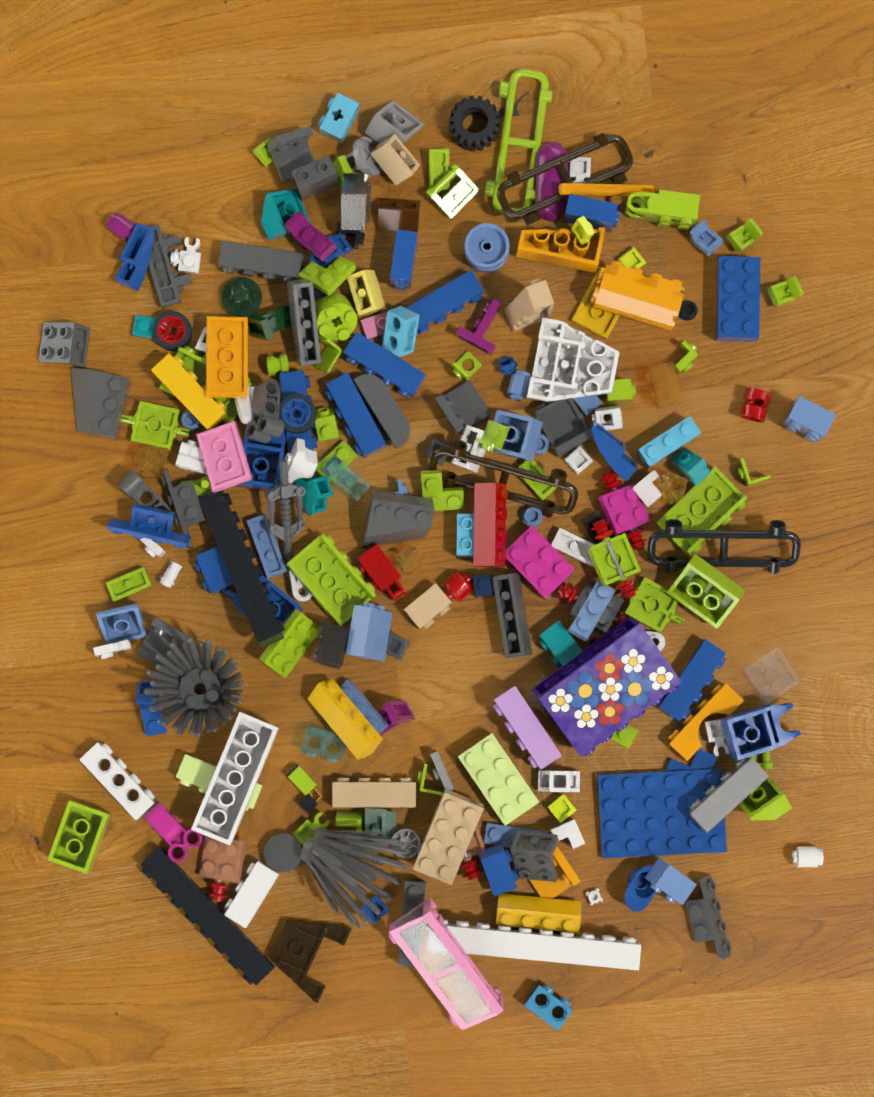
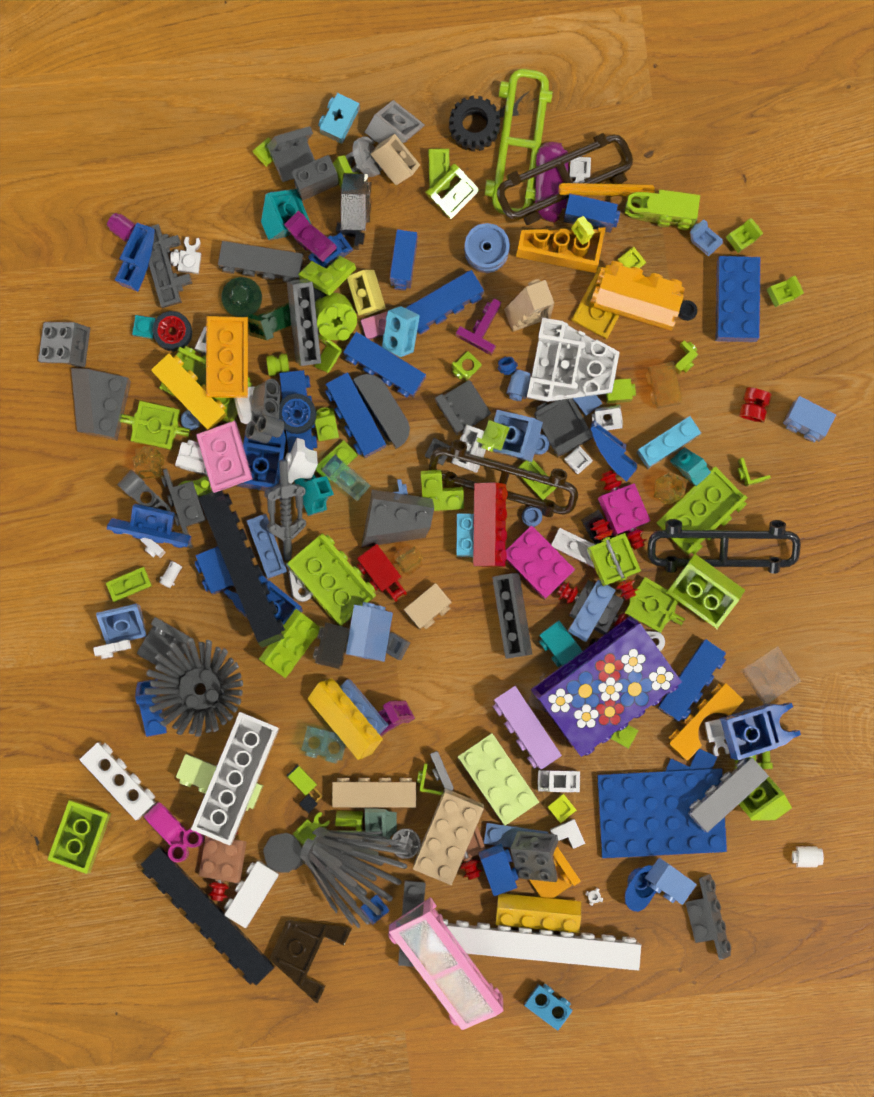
(398, 214): reddish brown panel -> none
(458, 586): red head -> none
(483, 585): dark blue brick -> none
(646, 489): white panel -> none

